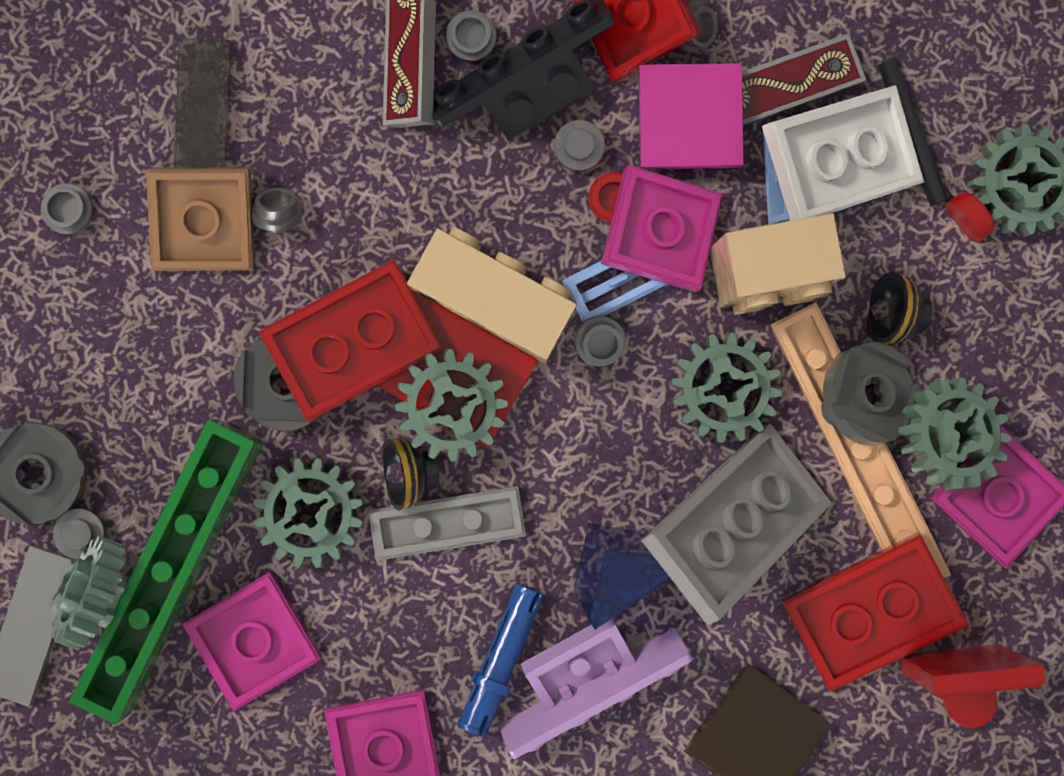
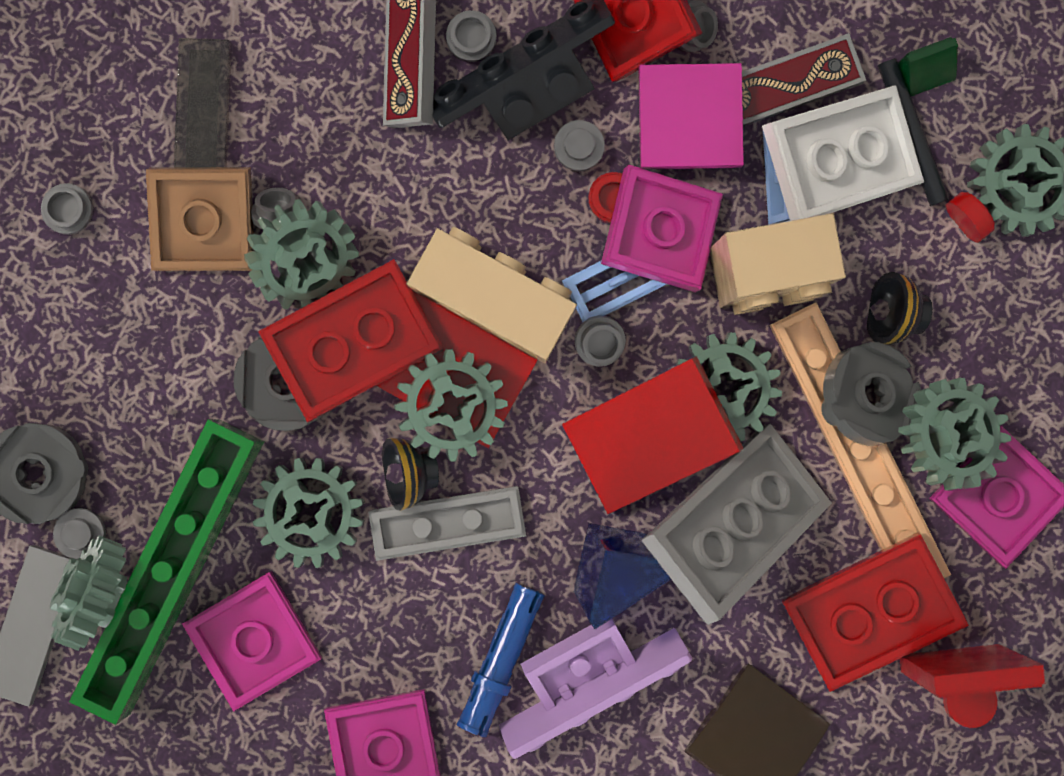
(300, 253): none -> sand green gear
(653, 435): none -> red tile
(930, 66): none -> dark green slope

